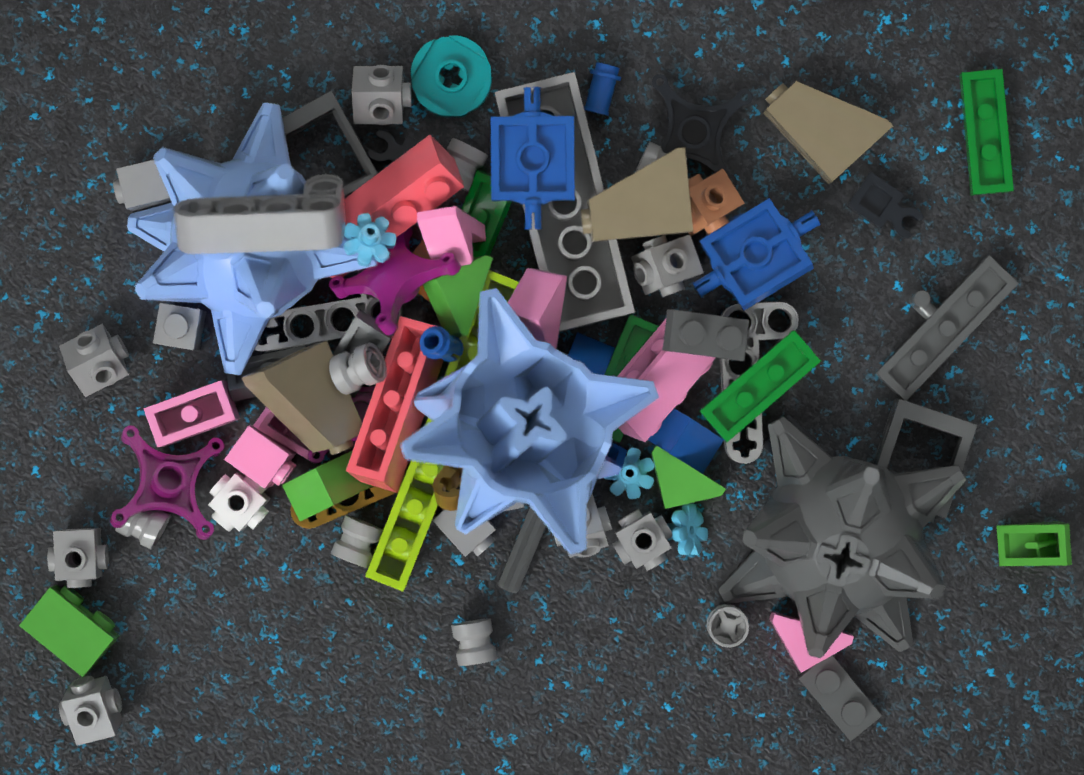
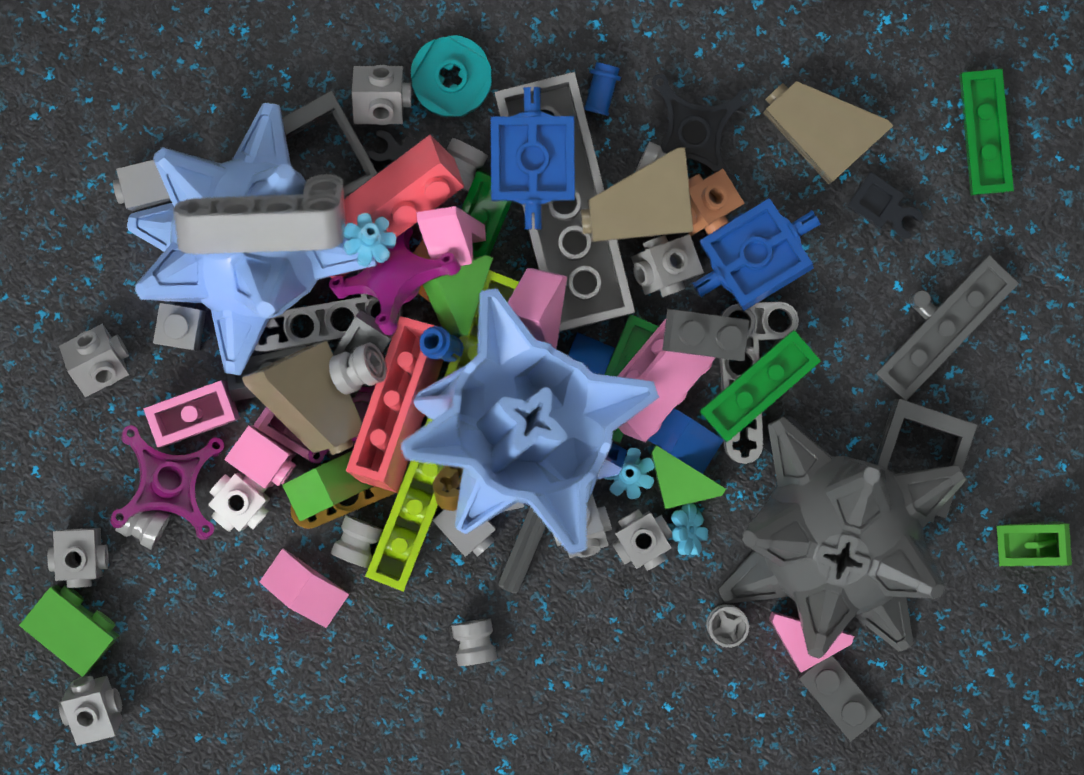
(303, 589): none -> bright pink slope

